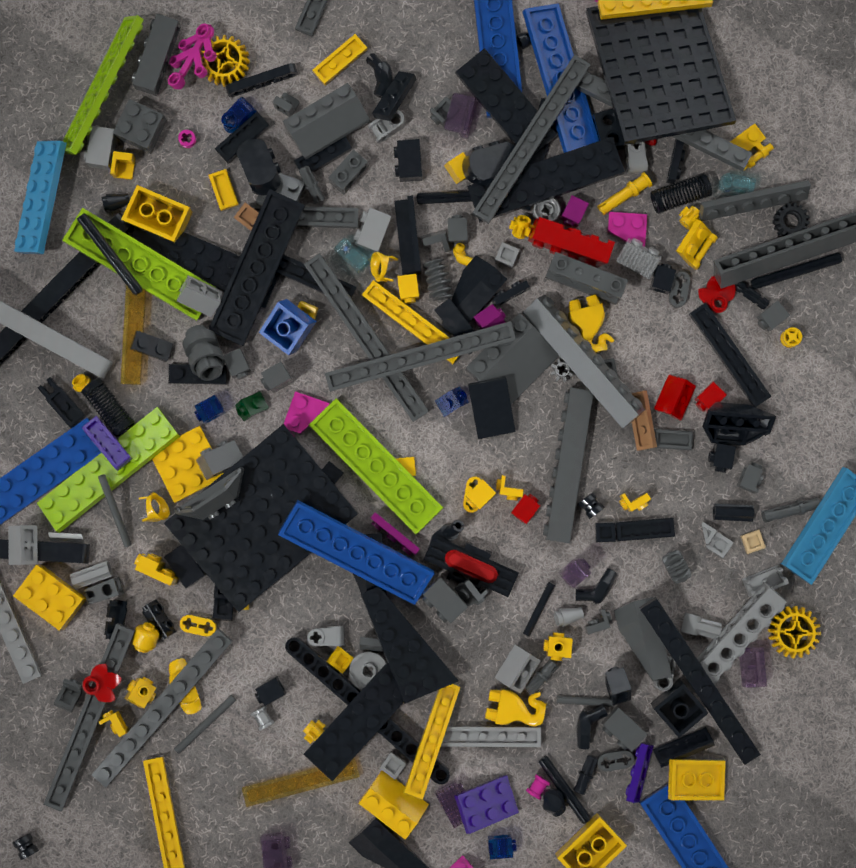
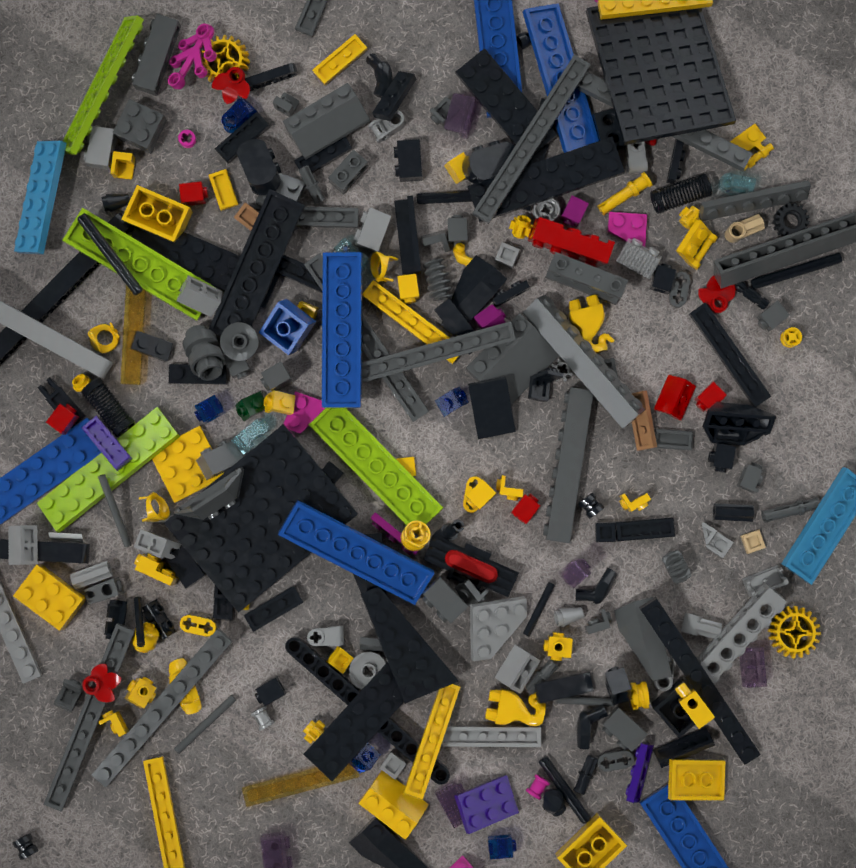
(63, 418): none -> red brick
(93, 333): none -> yellow piece
(139, 622): none -> black bar
(155, 544): none -> light grey hinge
(193, 193): none -> red brick
(230, 345): none -> dark grey dish
(231, 88): none -> red plate
(253, 431): none -> clear light blue leg
(273, 608): none -> black plate
(279, 402): none -> yellow bracket
(342, 330): none -> blue plate
(365, 759): none -> clear blue brick
(408, 538): none -> yellow wheel
(493, 624): none -> light grey plate
(540, 384): none -> black bracket
(563, 687): none -> black tile
(639, 695): none -> yellow wheel
(699, 711): none -> yellow torso
(745, 228): none -> tan piece

